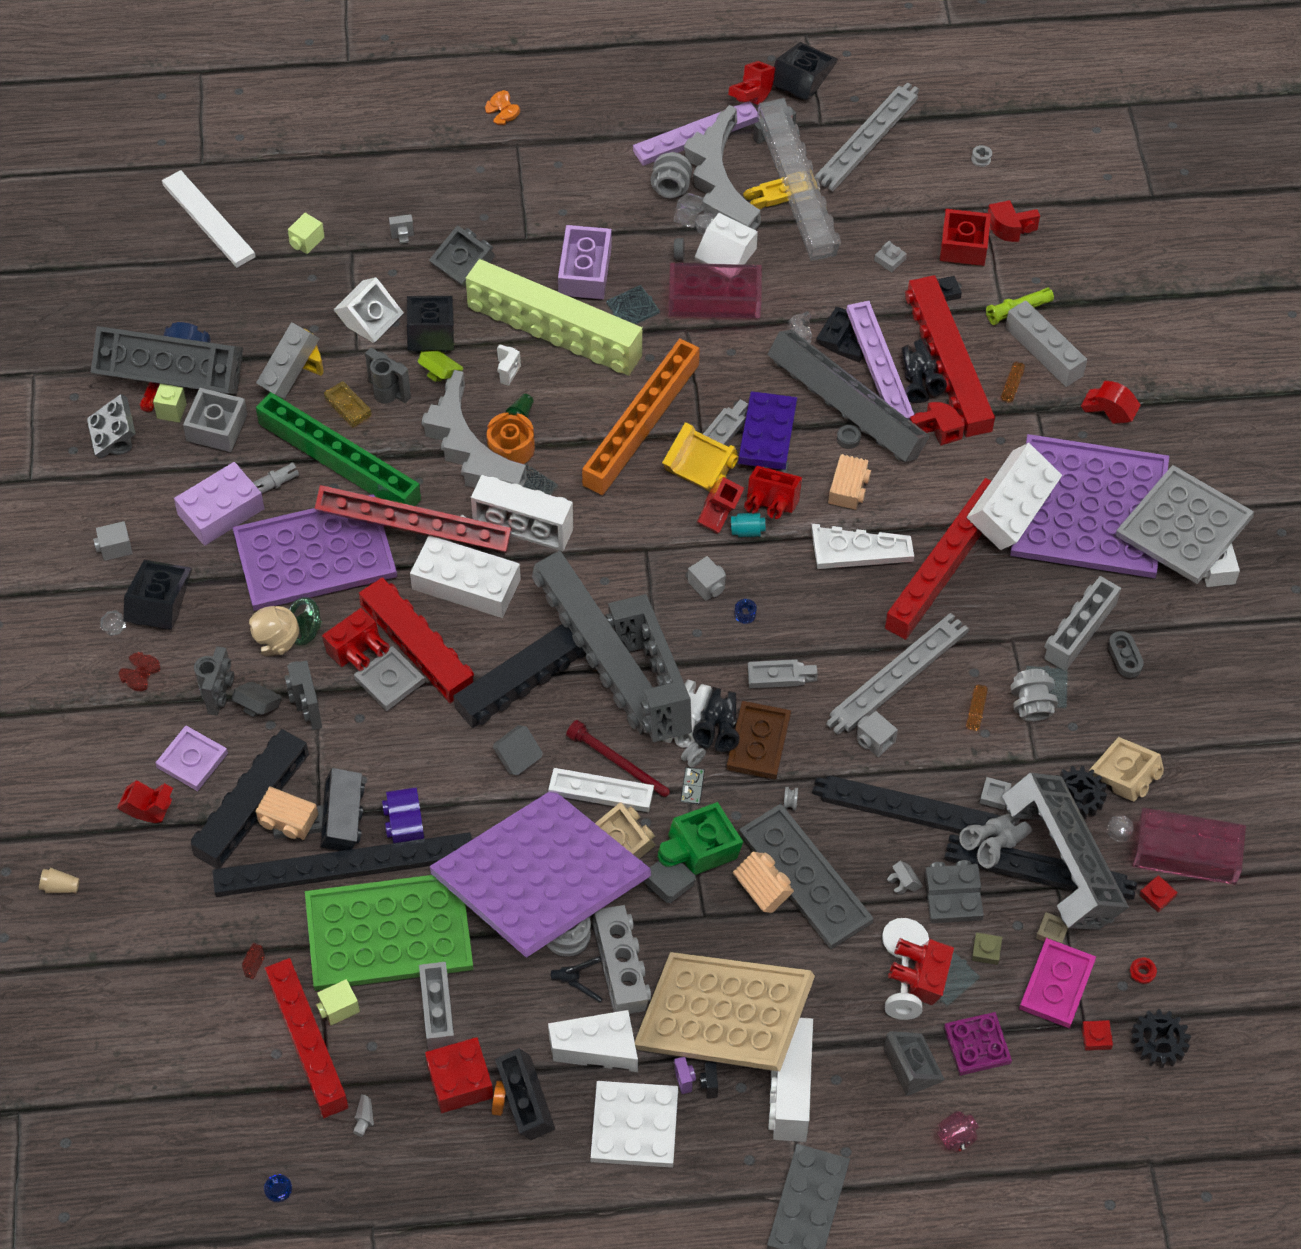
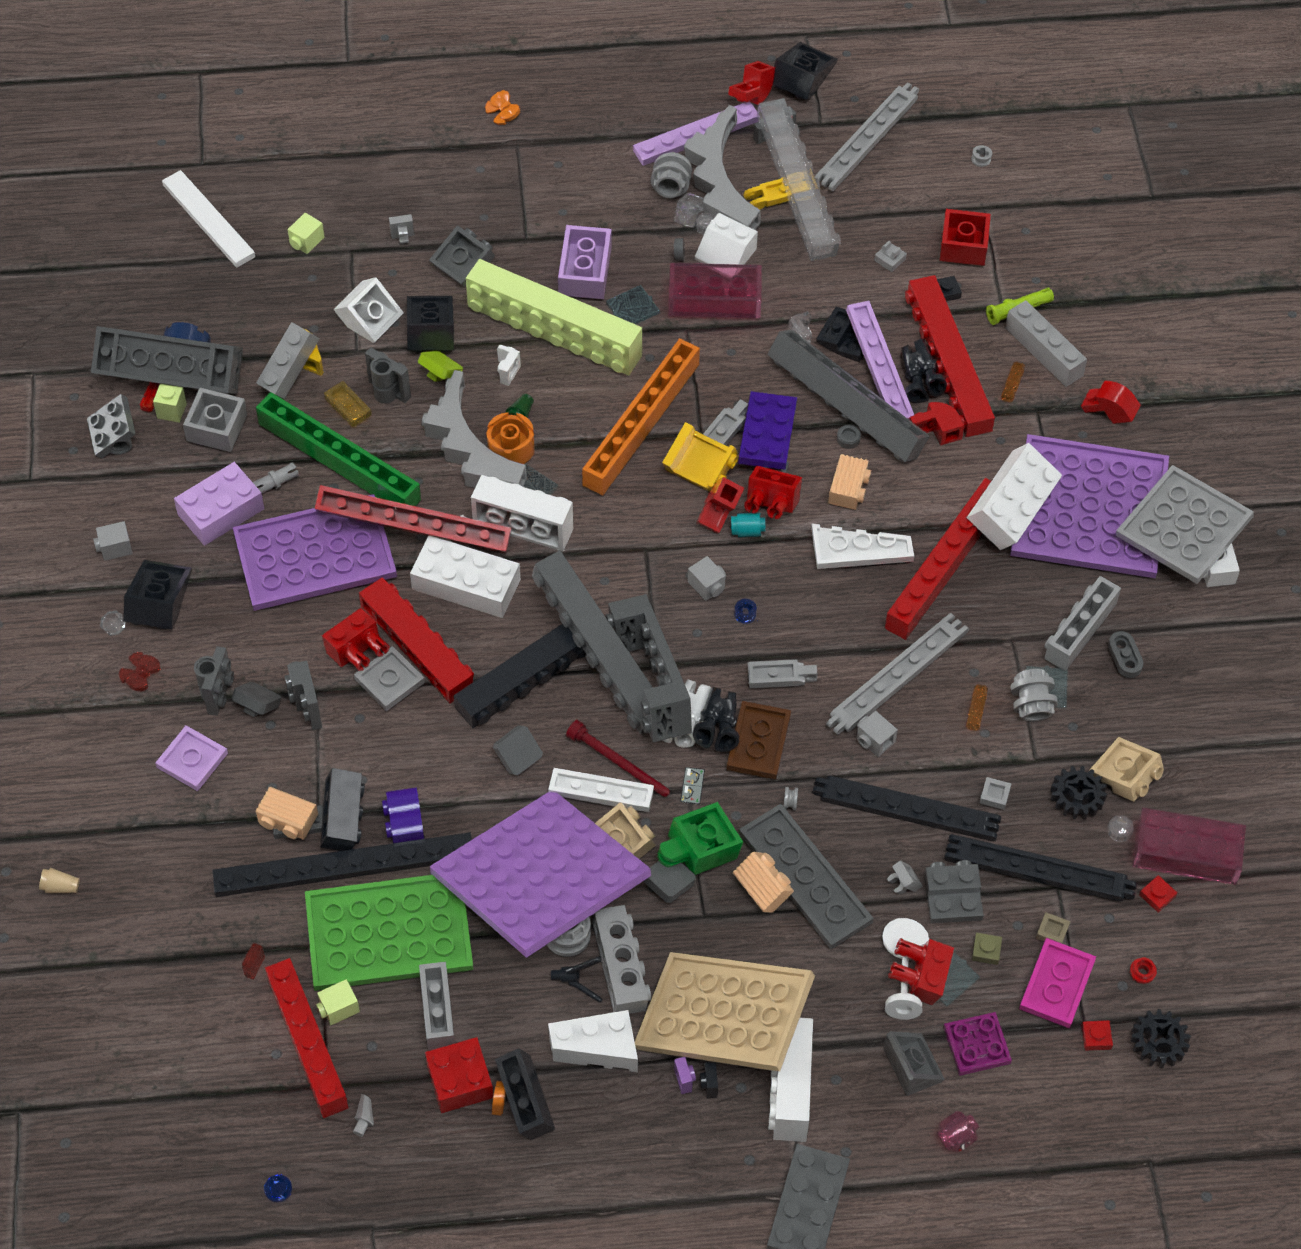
(146, 802): red brick -> none
(238, 809): black brick -> none
(274, 627): tan helmet -> none
(308, 622): clear green piece -> none
(634, 1124): white plate -> none
(693, 754): light grey bush -> none
(1006, 835): light grey piece -> none
(1010, 225): red brick -> none
(1098, 895): dark grey plate -> none

